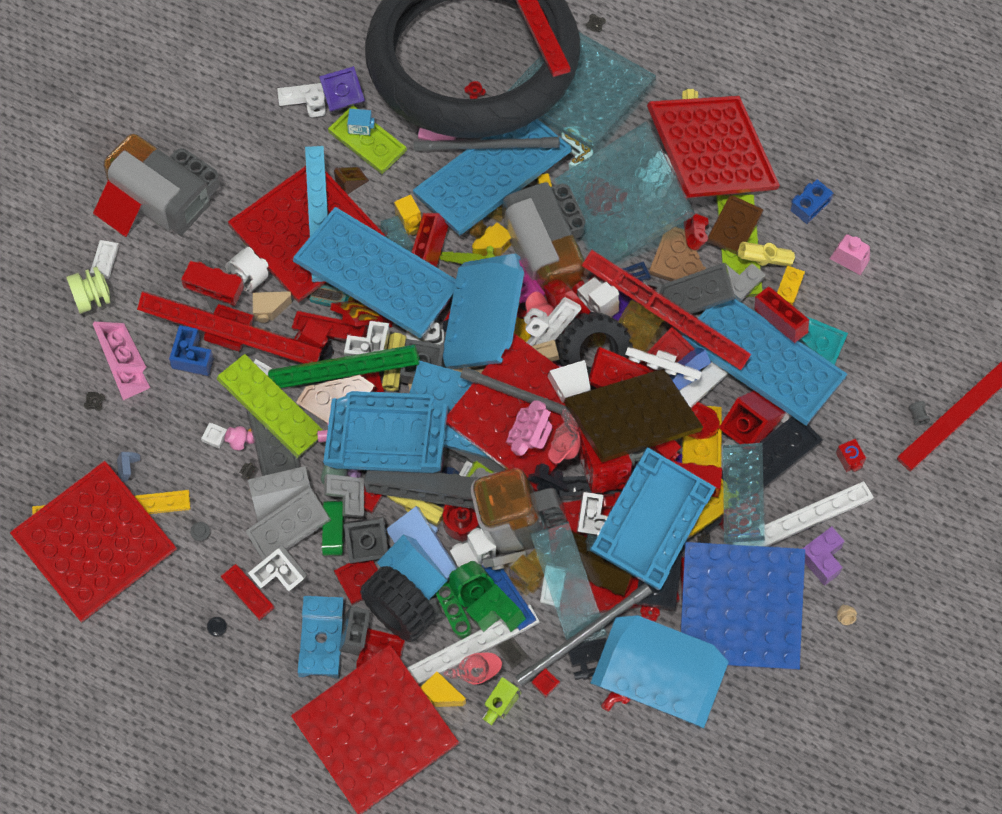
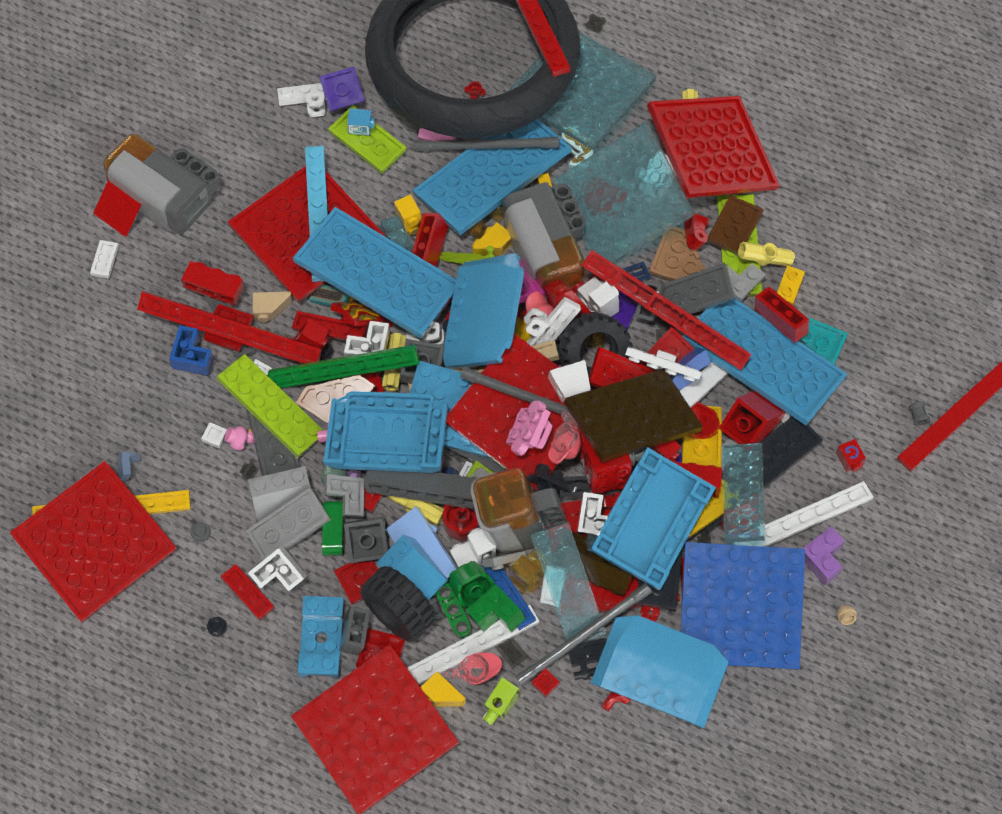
(88, 289): yellowish green wheel -> none
(94, 396): clear smoke plate -> none
(122, 358): bright pink slope -> none
(249, 267): white brick -> none
(350, 178): reddish brown slope -> none
(642, 323): clear yellow brick -> none
(814, 203): blue brick -> none
(852, 254): bright pink torso -> none

